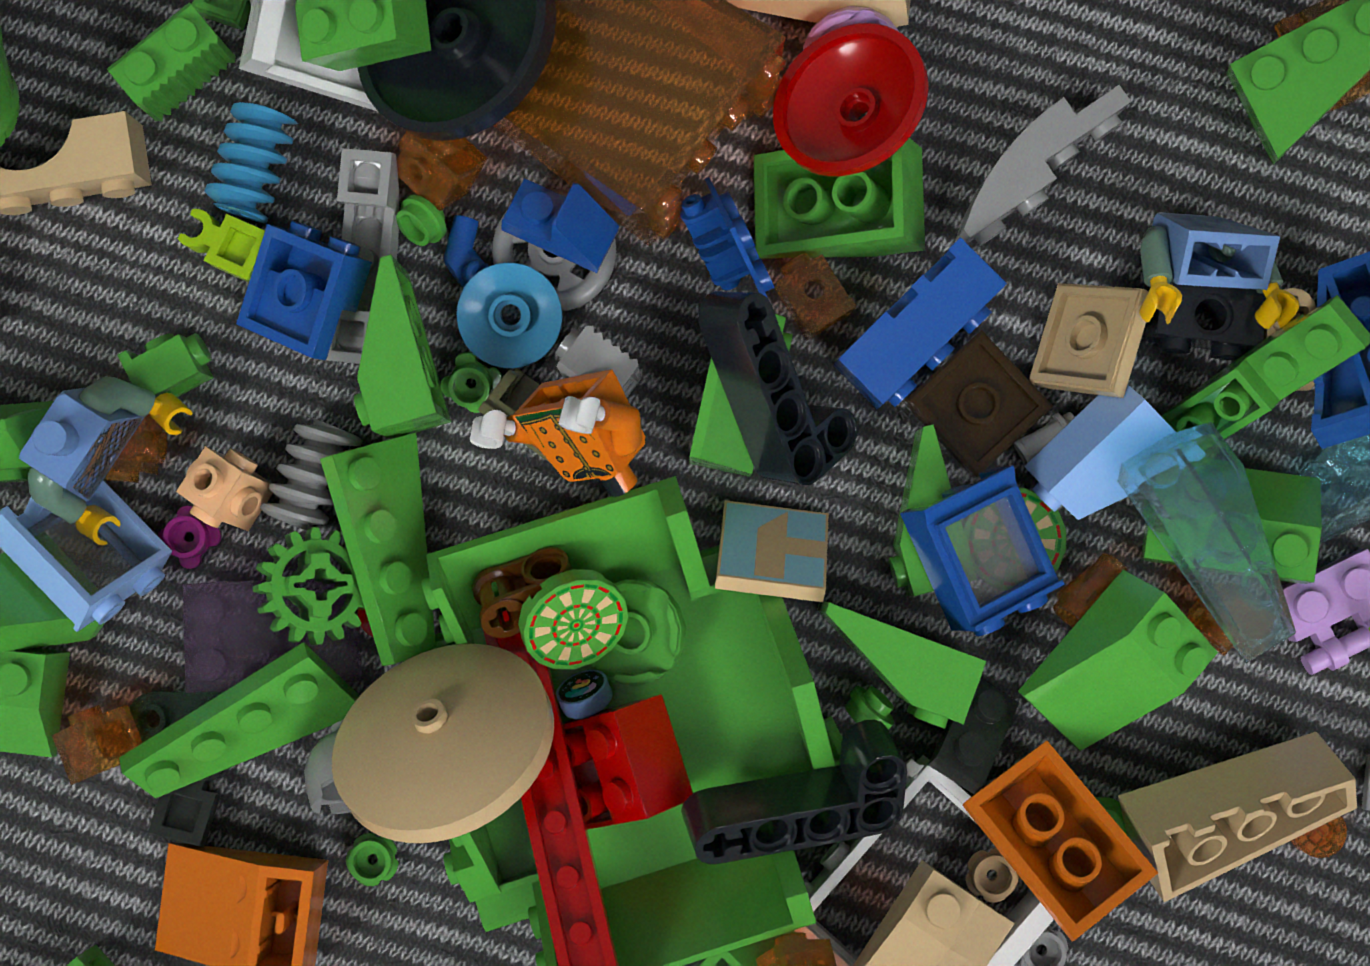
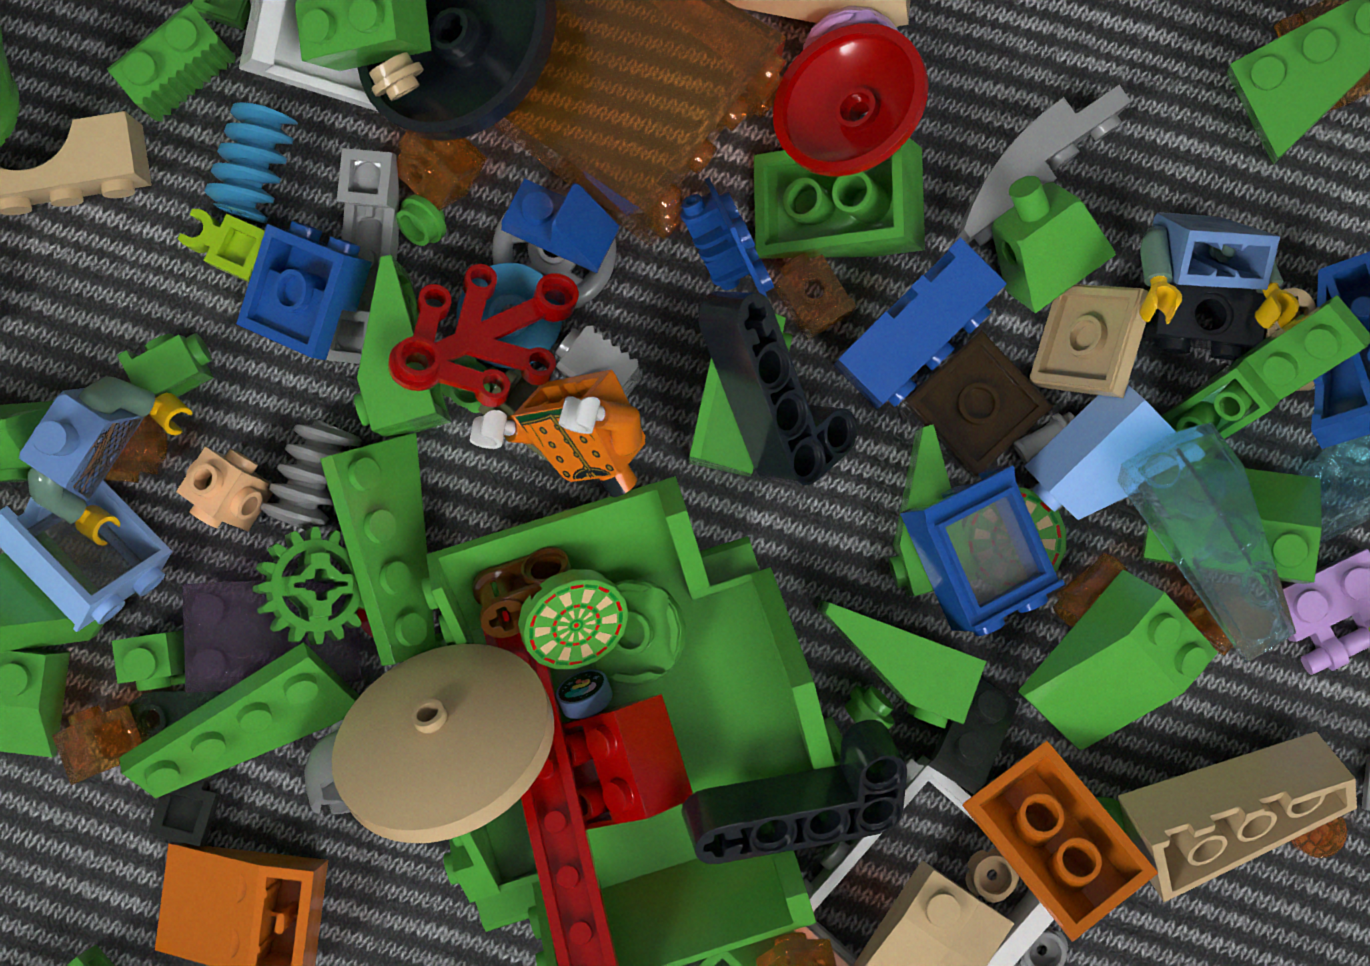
(151, 660): none -> bright green brick
(189, 552): magenta plate -> none
(362, 869): bright green plate -> none
(396, 76): none -> tan plate
(459, 252): blue arm -> none
(480, 337): none -> red plant
(773, 551): tile -> none
(1046, 242): none -> bright green torso

